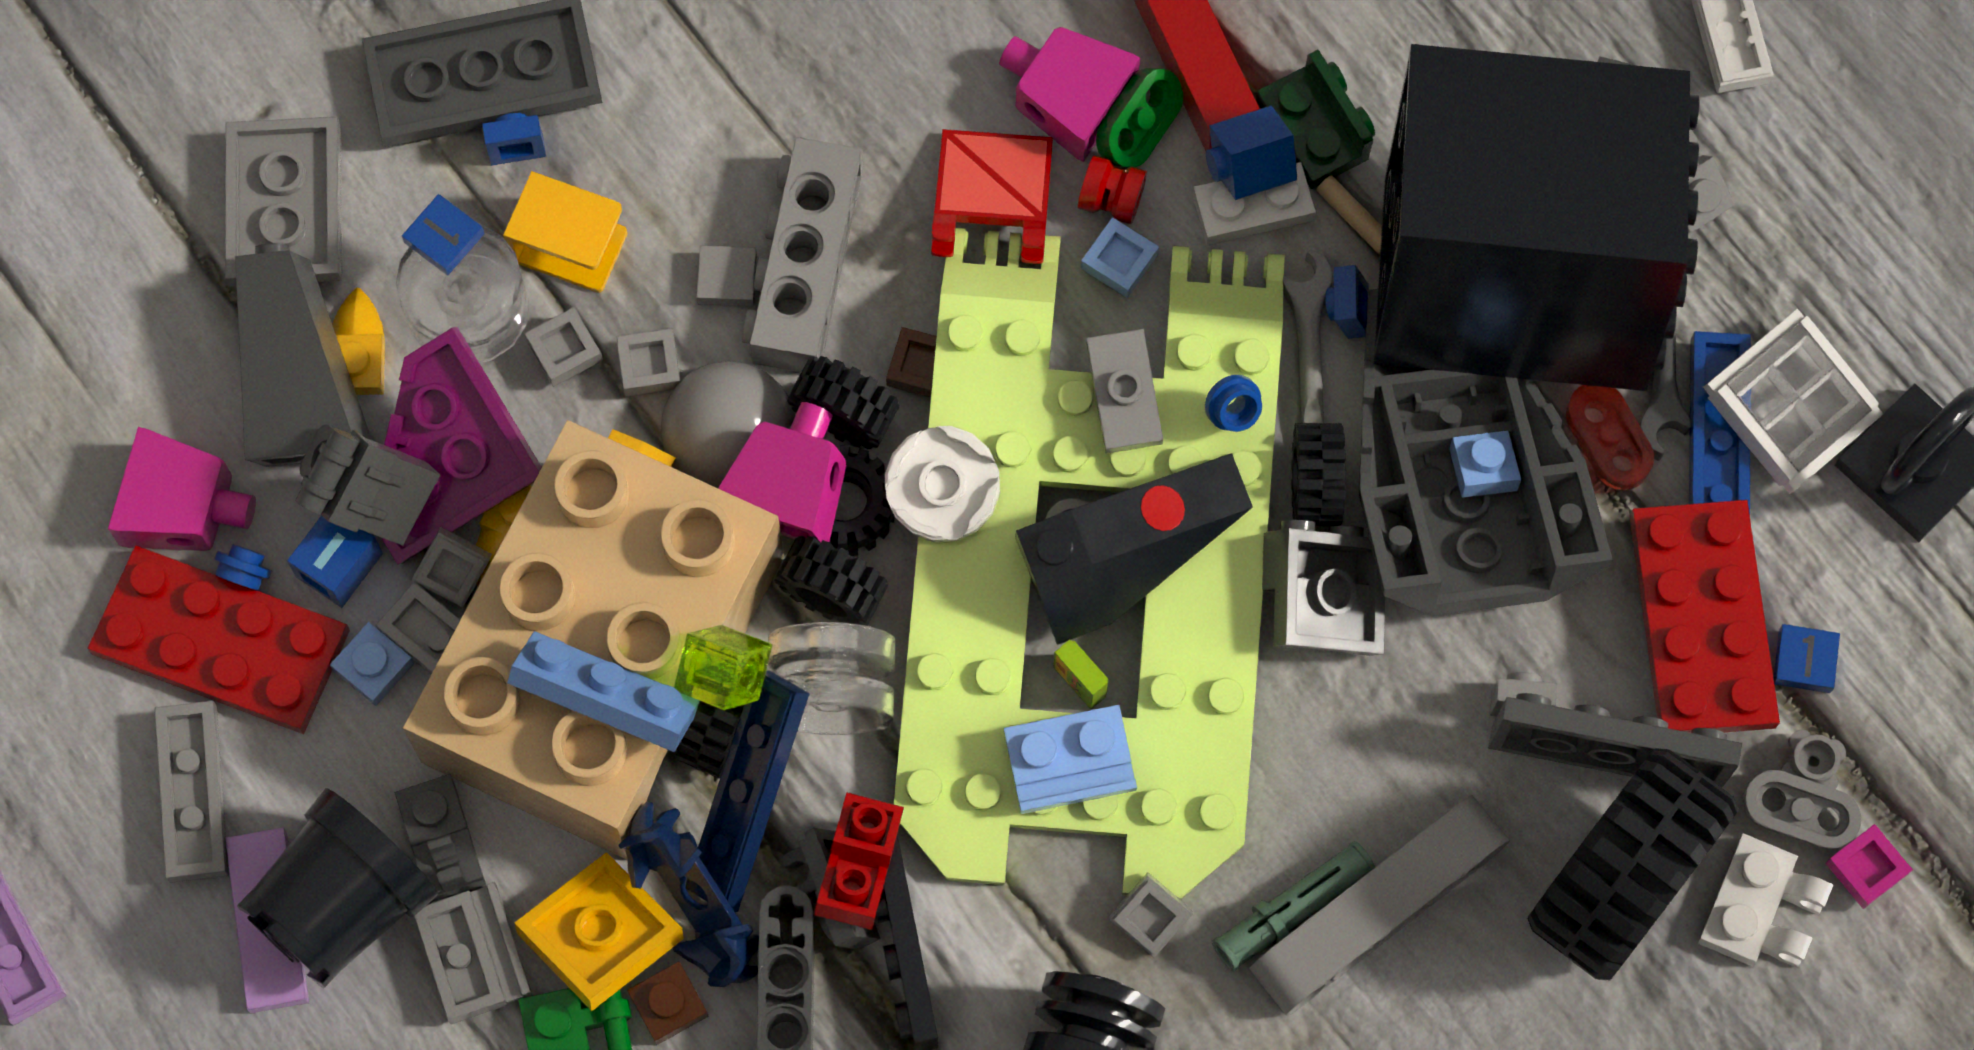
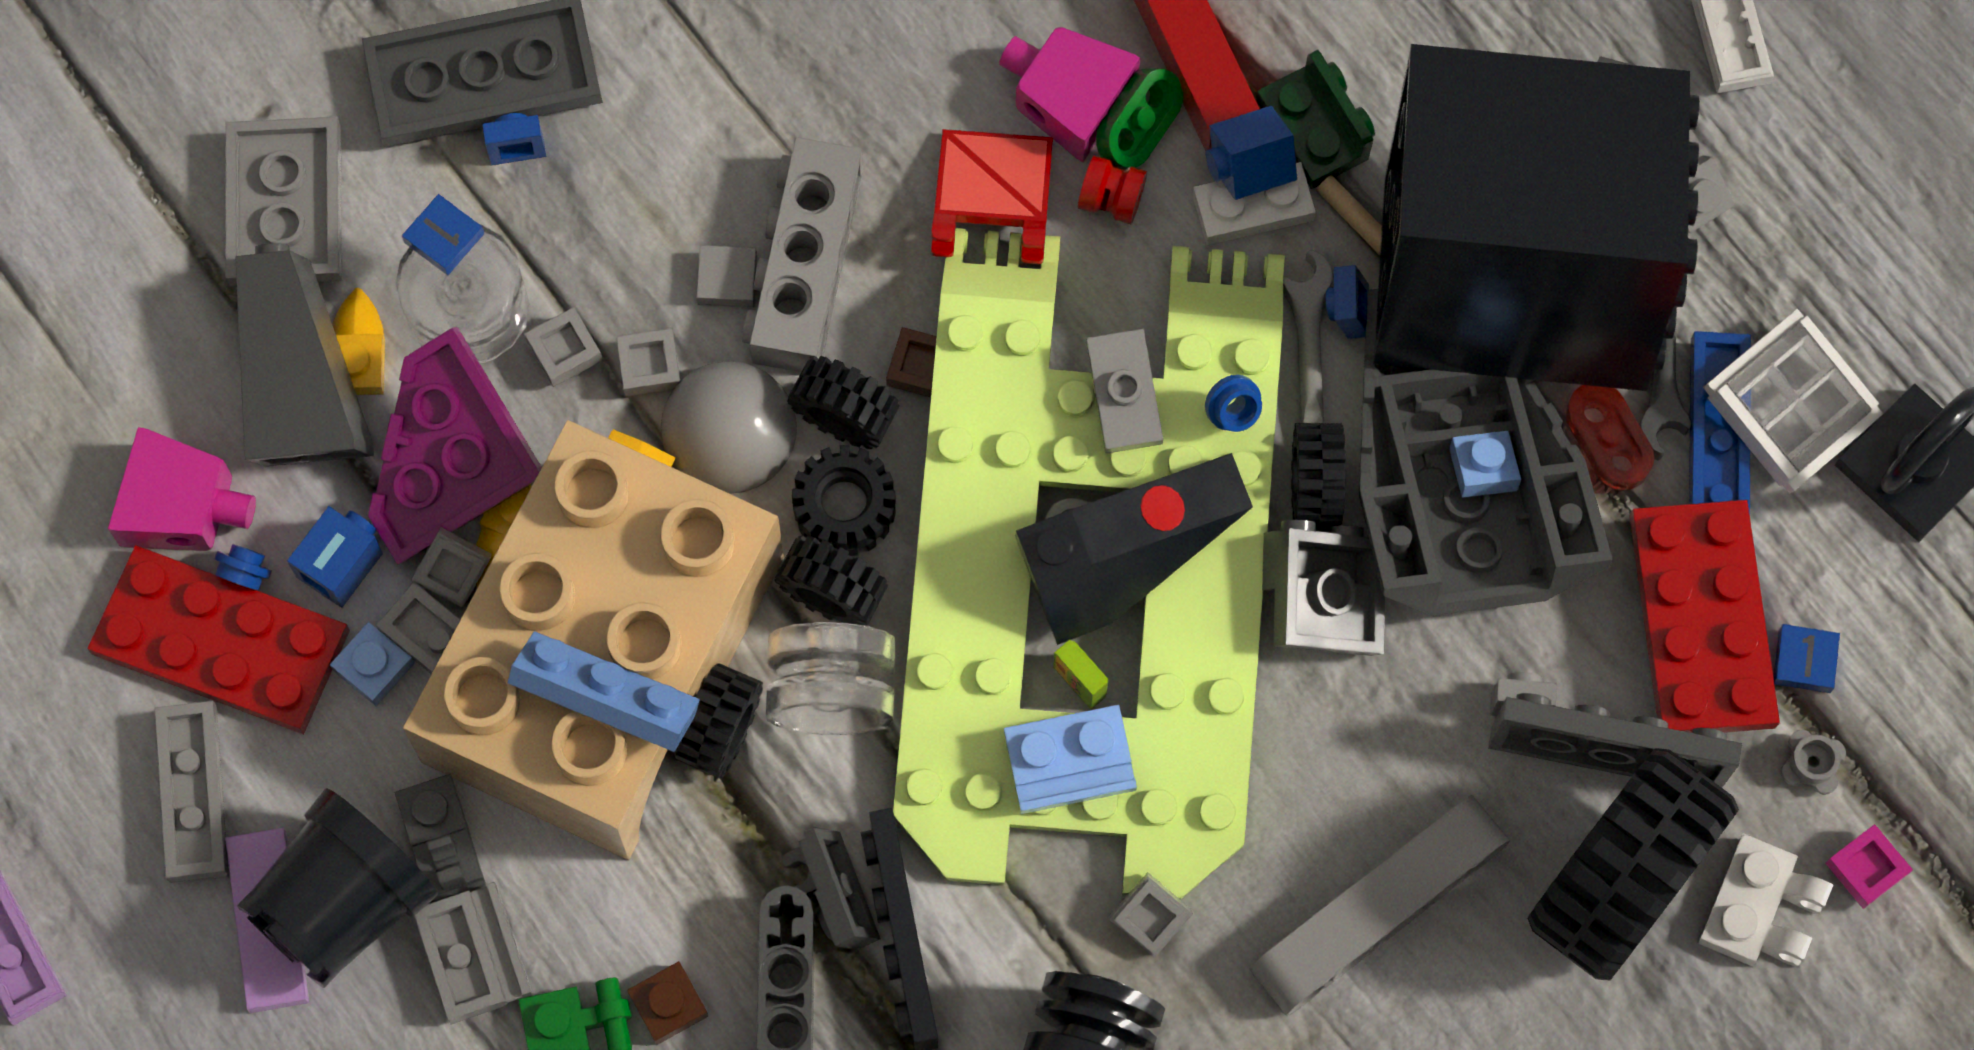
(364, 484): dark grey piece -> none
(566, 232): yellow piece -> none
(599, 931): yellow plate -> none
(721, 940): dark blue piece -> none
(722, 667): clear neon green brick -> none
(749, 786): dark blue tile -> none
(792, 473): dark pink torso -> none
(859, 861): red slope -> none
(942, 484): white tile -> none
(1119, 257): light blue plate -> none
(1286, 911): sand green pin -> none
(1800, 809): light grey plate -> none

